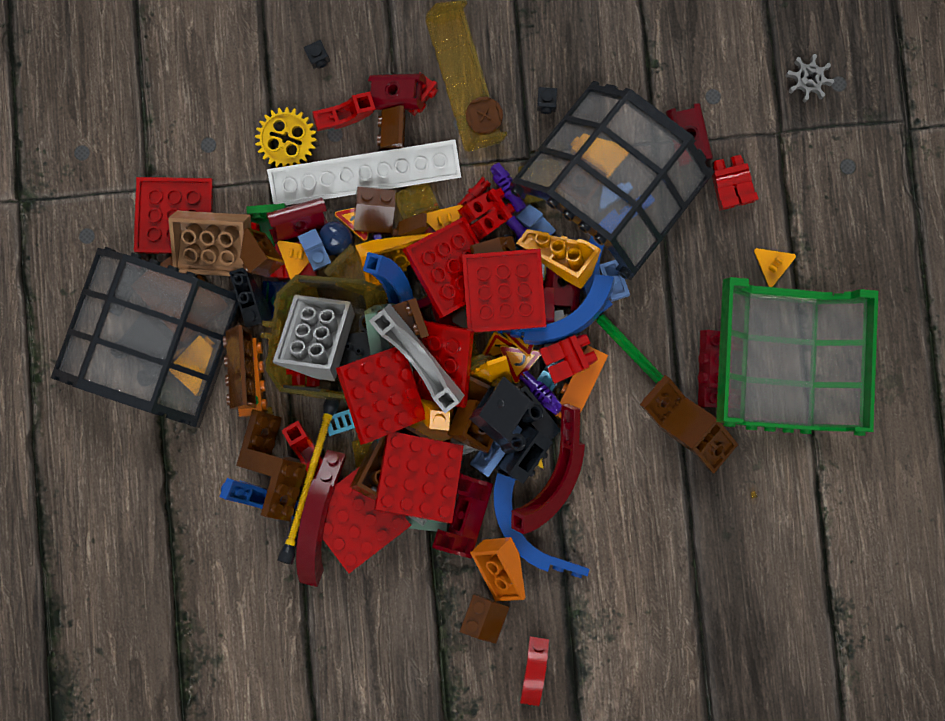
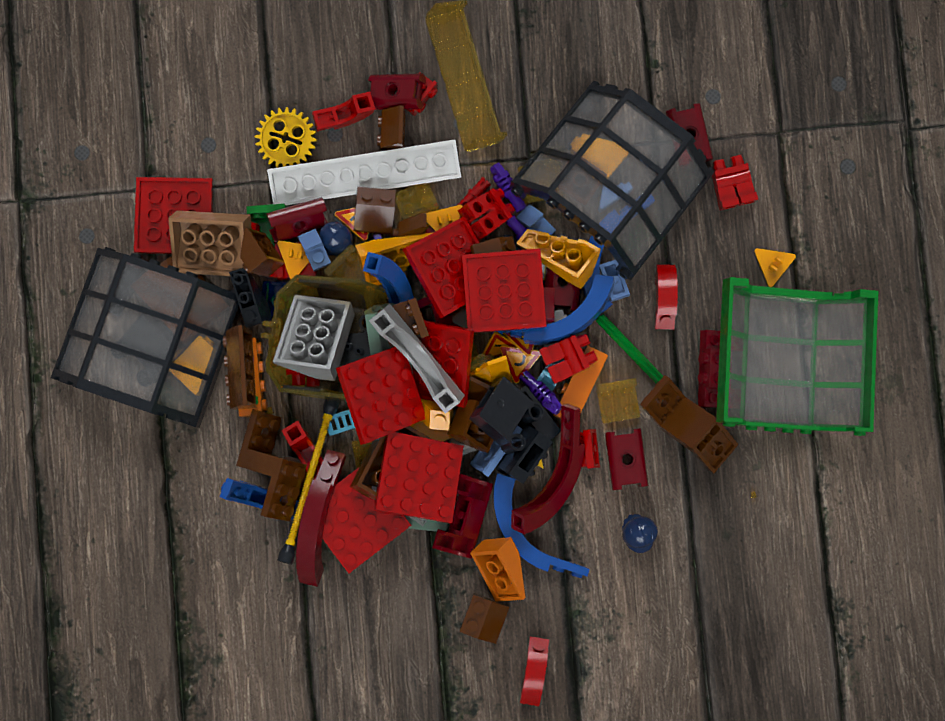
(317, 55): black bracket -> none
(484, 115): reddish brown tile -> none
(547, 100): black bracket -> none
(591, 452): none -> red tile
(618, 400): none -> clear yellow bracket
(636, 470): none -> dark red piece
(639, 533): none -> dark blue hair
(666, 296): none -> red arch
(810, 85): light grey gear -> none

